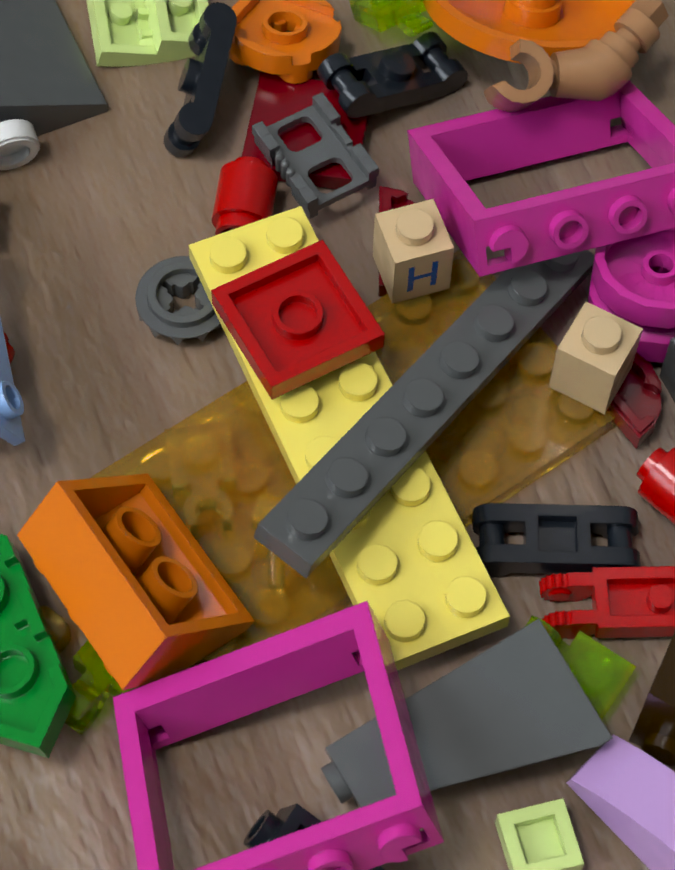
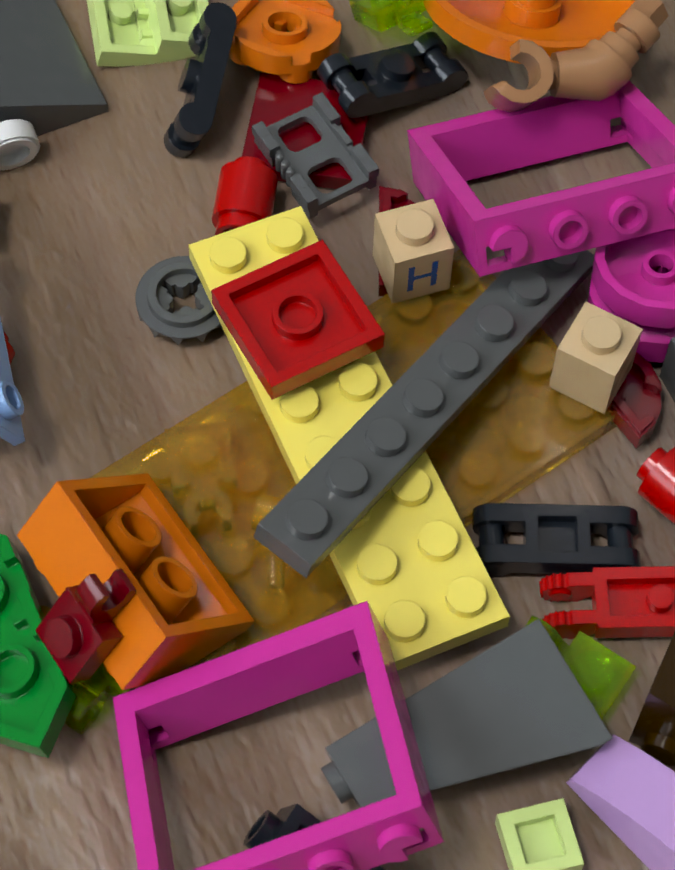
(81, 626): none -> dark red plate

